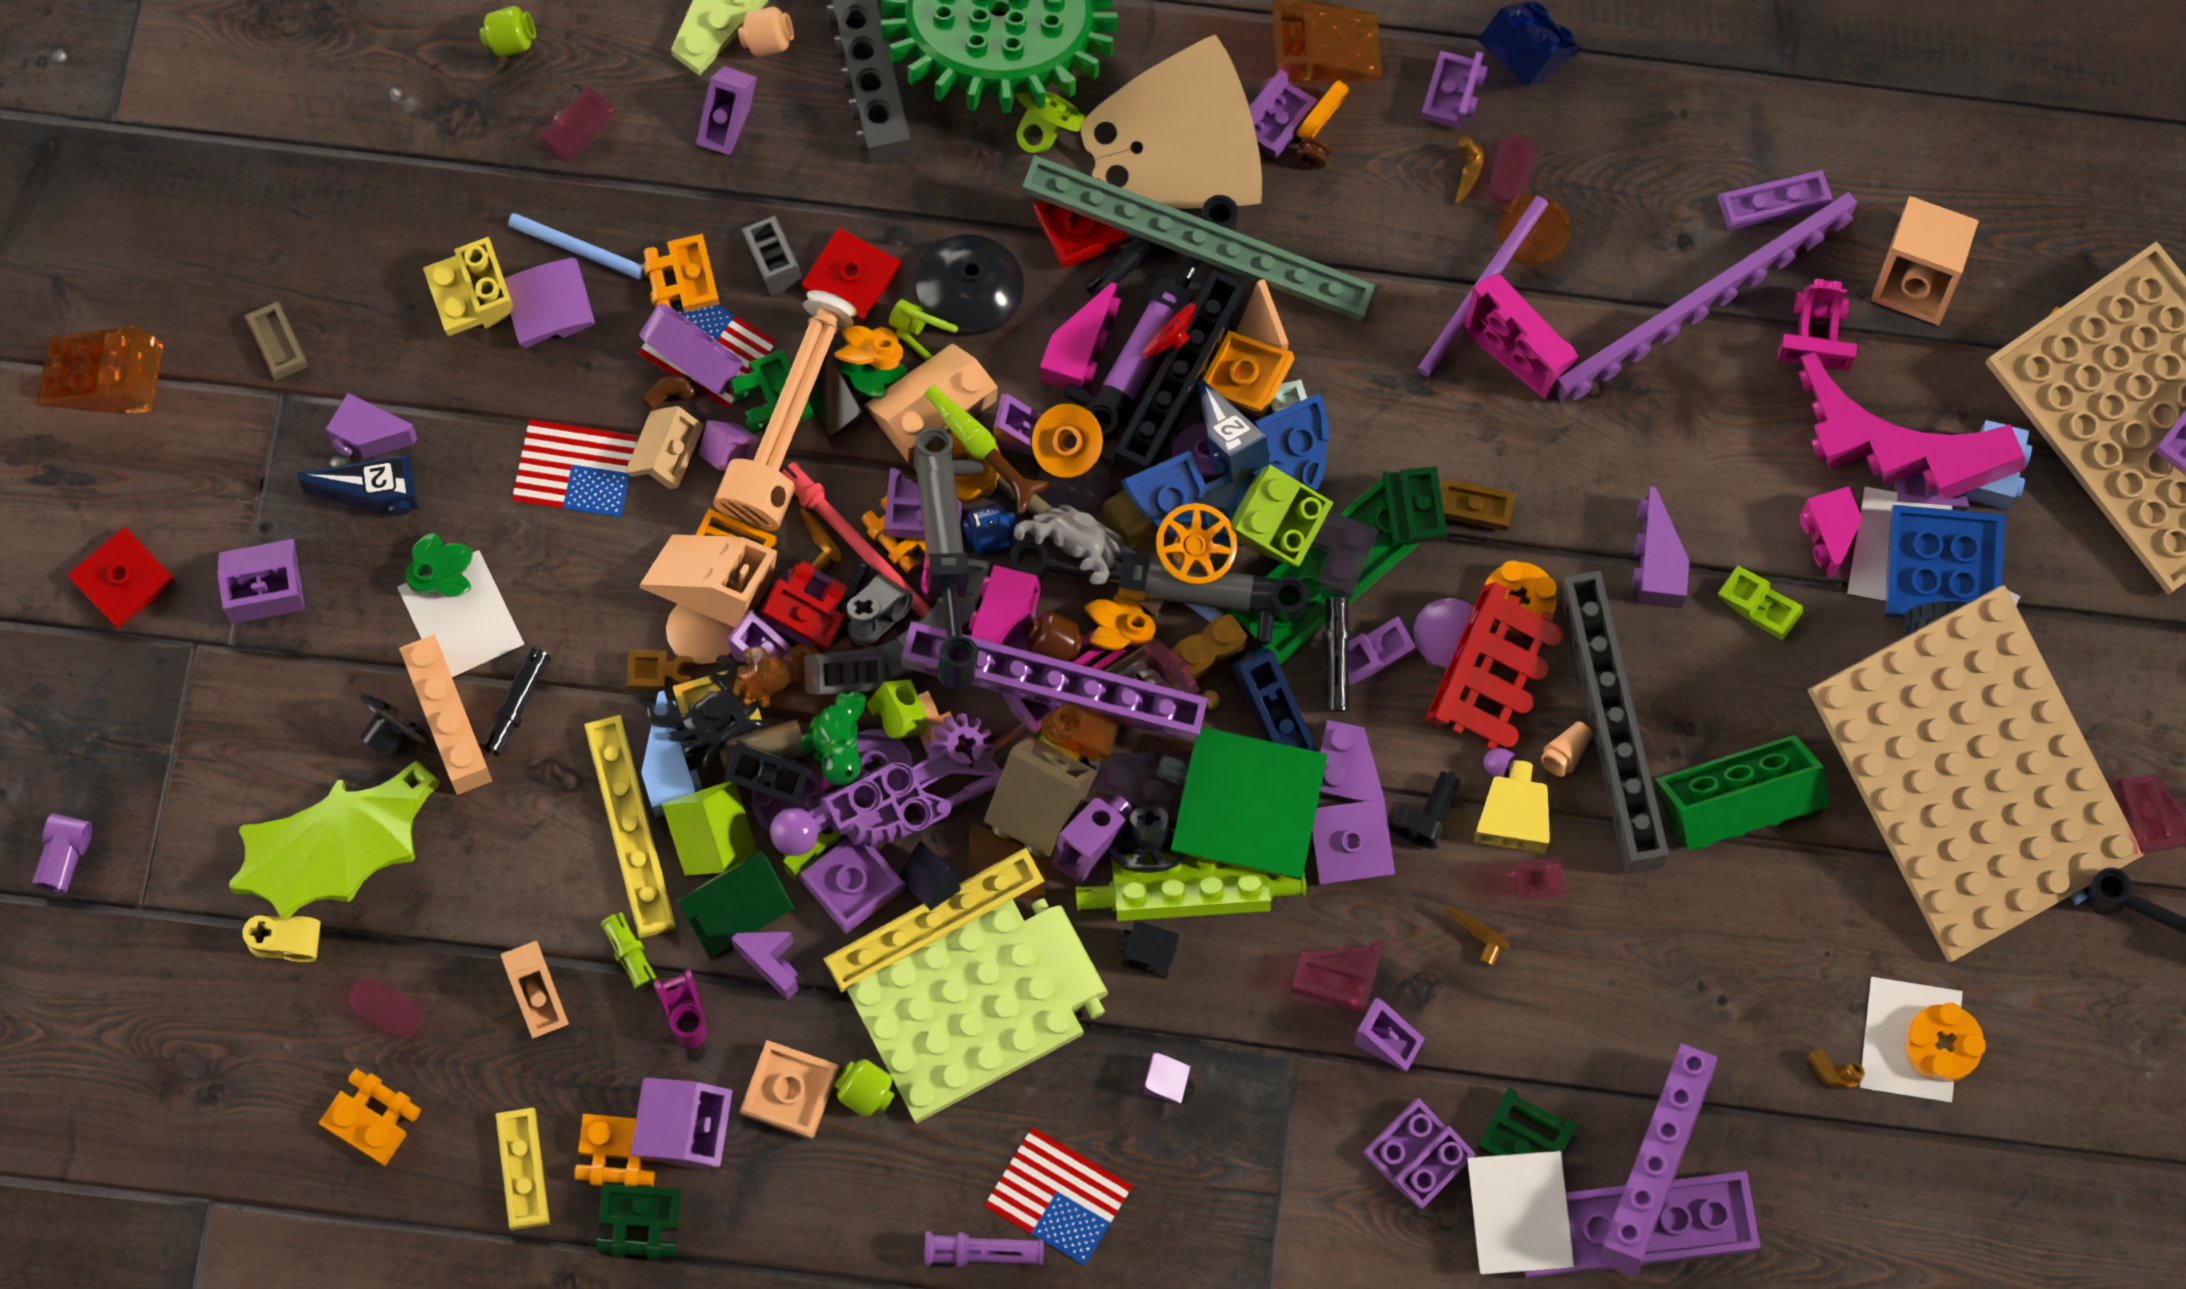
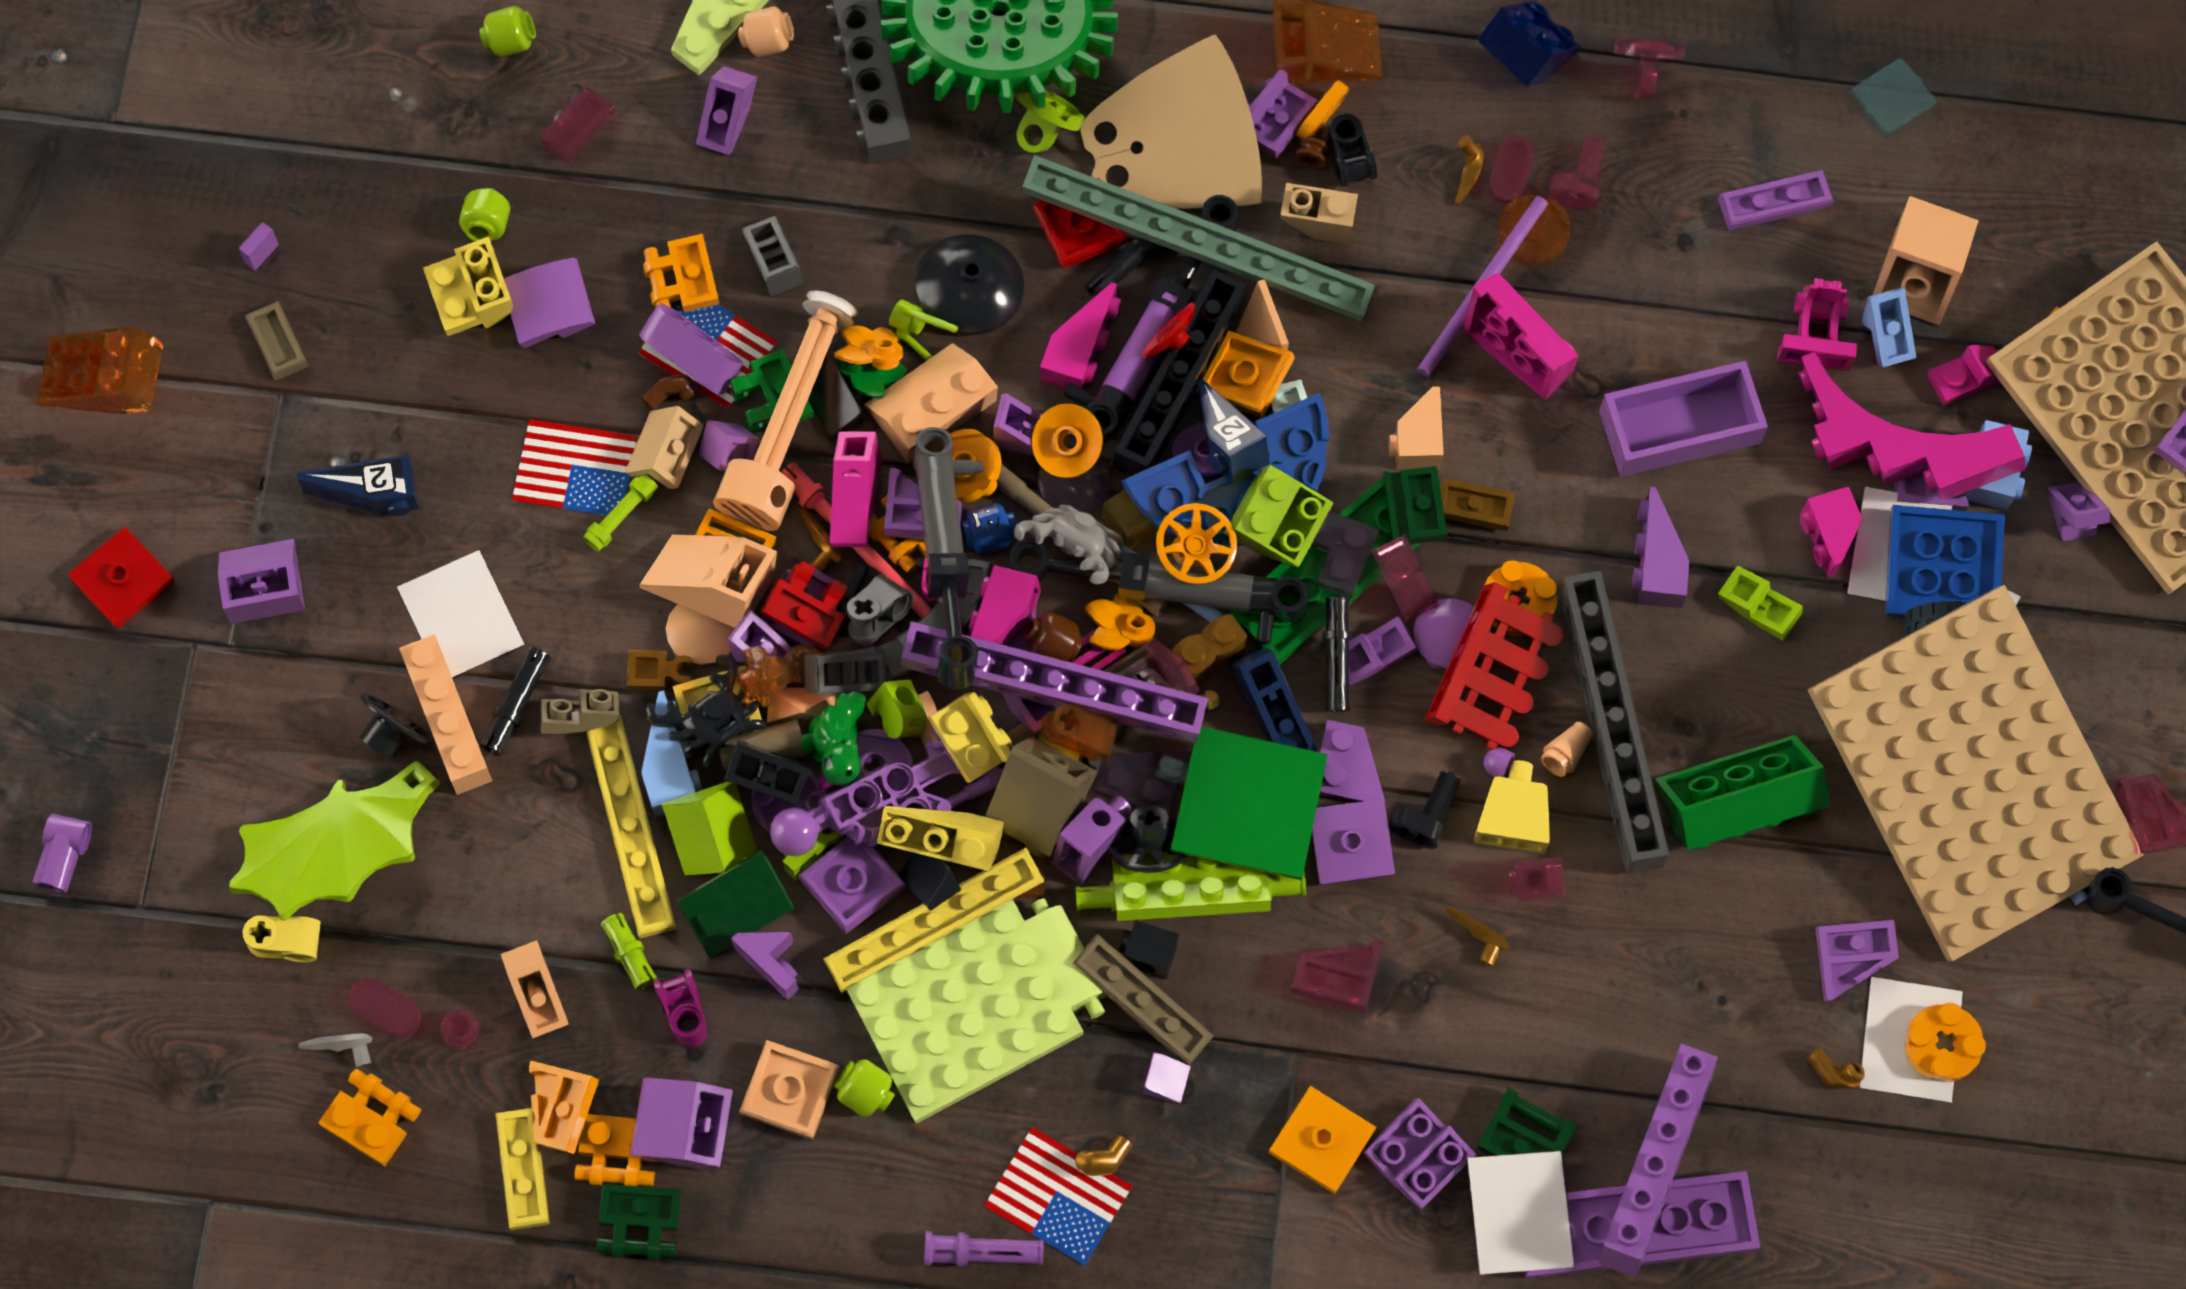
(258, 246): none -> medium lavender tile
(337, 1043): none -> light grey bar
(367, 430): medium lavender slope -> none
(442, 563): green plate -> none
(459, 1028): none -> clear pink plate
(484, 214): none -> lime head
(560, 1105): none -> light orange wing
(576, 246): light blue piece -> none
(592, 711): none -> dark tan slope
(599, 535): none -> lime bar
(797, 704): none -> light nougat slope
(852, 272): red plate -> none
(854, 488): none -> dark pink slope
(942, 835): none -> light yellow slope
(971, 735): none -> light yellow bracket
(982, 446): lime piece -> none
(1103, 1162): none -> pearl gold arm
(1143, 1000): none -> dark tan tile
(1320, 212): none -> tan slope
(1322, 1140): none -> light orange plate
(1351, 156): none -> black piece
(1388, 1036): medium lavender slope -> none
(1405, 578): none -> clear pink slope
(1419, 434): none -> light nougat slope
(1452, 89): medium lavender bracket -> none
(1582, 189): none -> clear pink piece
(1649, 53): none -> clear pink tile
(1683, 418): none -> medium lavender piece
(1697, 304): medium lavender plate -> none
(1853, 953): none -> medium lavender wing
(1890, 326): none -> light blue slope
(1893, 96): none -> clear light blue piece
(1963, 375): none -> dark pink slope
(2076, 511): none -> medium lavender slope

